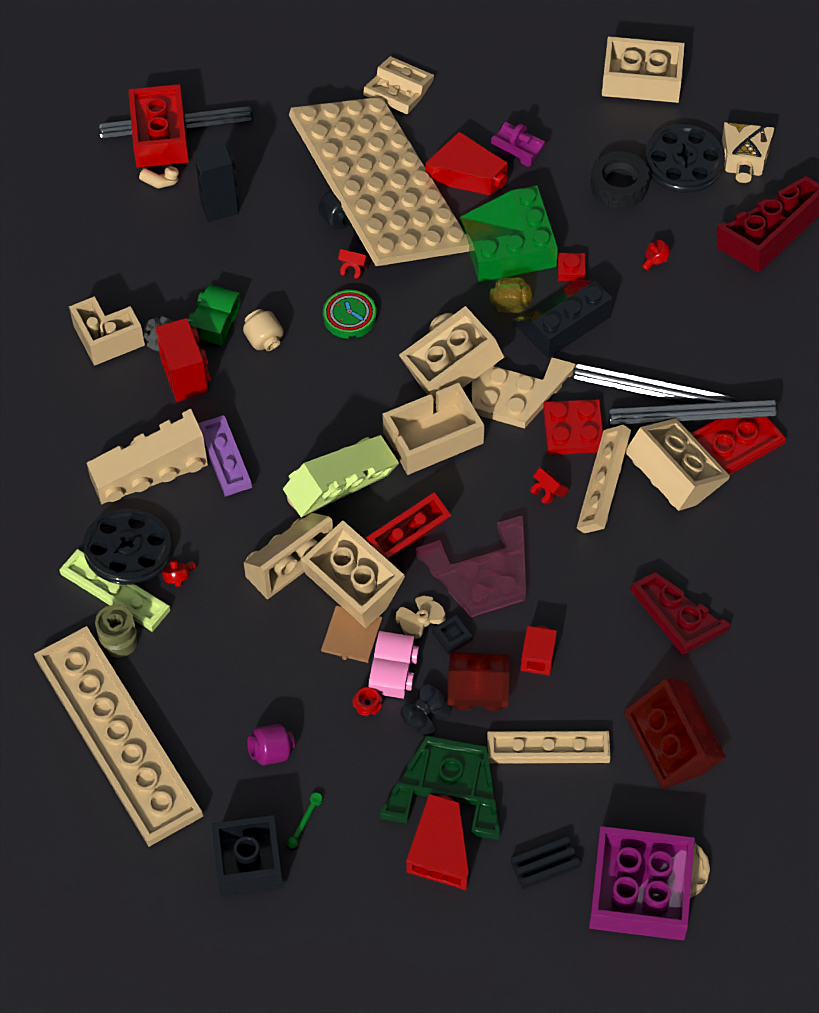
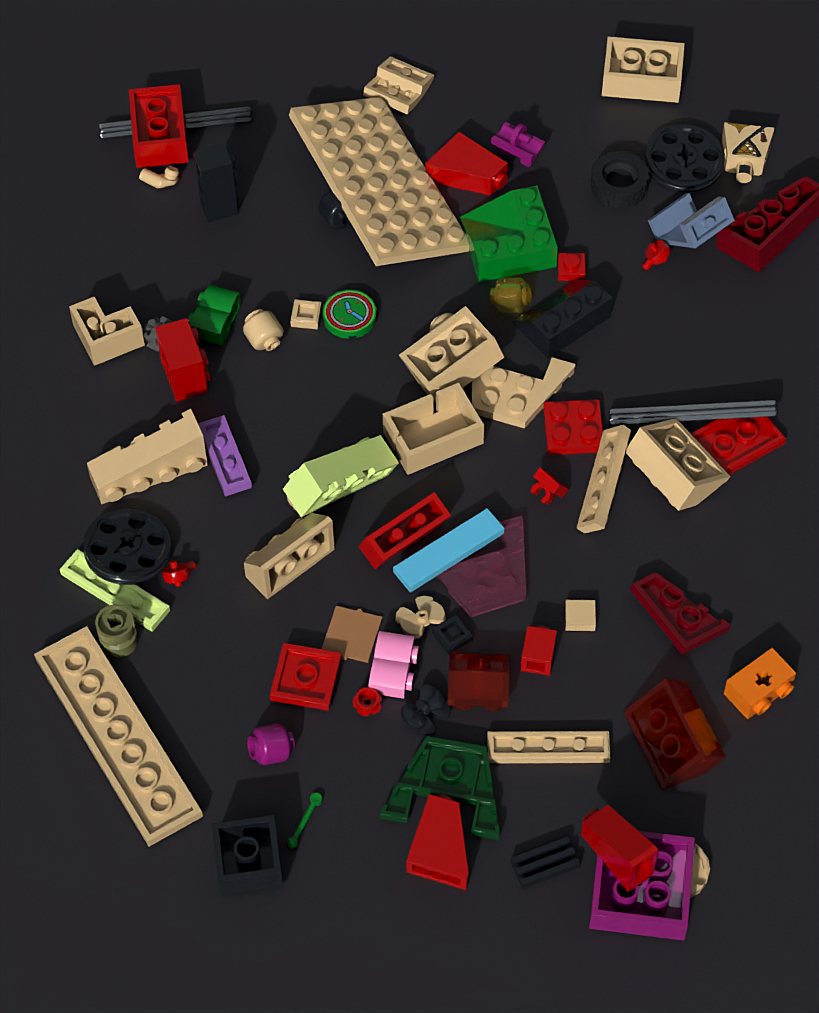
(305, 676): none -> red plate
(306, 314): none -> tan tile
(353, 260): red tile -> none
(353, 573): tan slope -> none
(448, 550): none -> medium azure tile
(580, 615): none -> tan tile
(620, 846): none -> red slope
(648, 385): axle -> none
(685, 226): none -> sand blue panel
(760, 684): none -> orange brick

